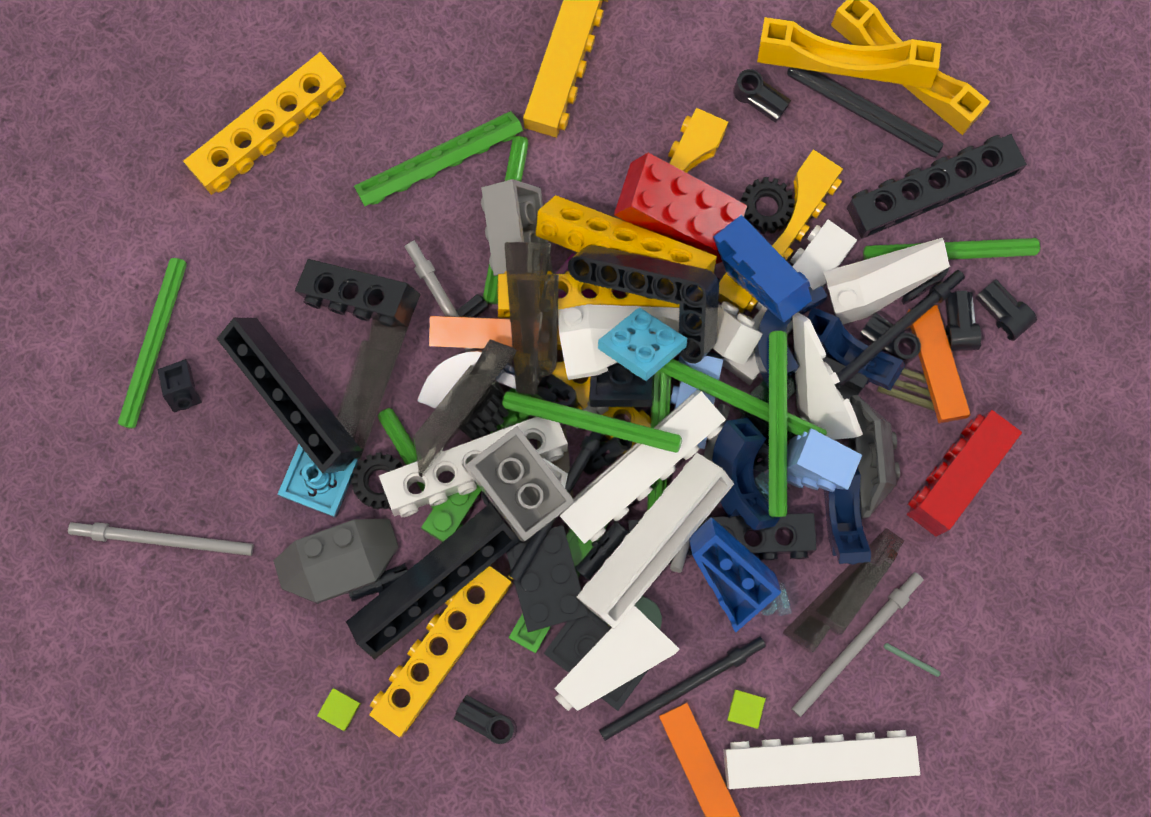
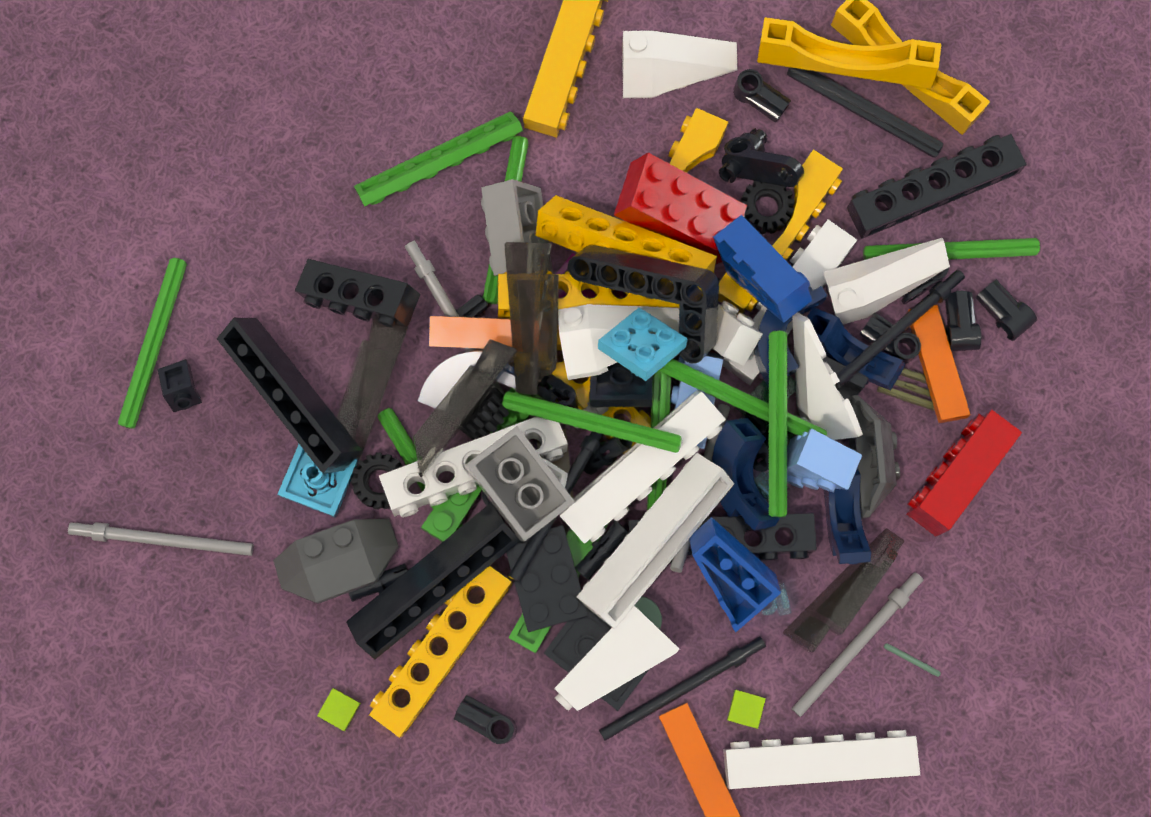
(270, 108): yellow brick -> none
(668, 61): none -> white wedge
(747, 160): none -> black piece

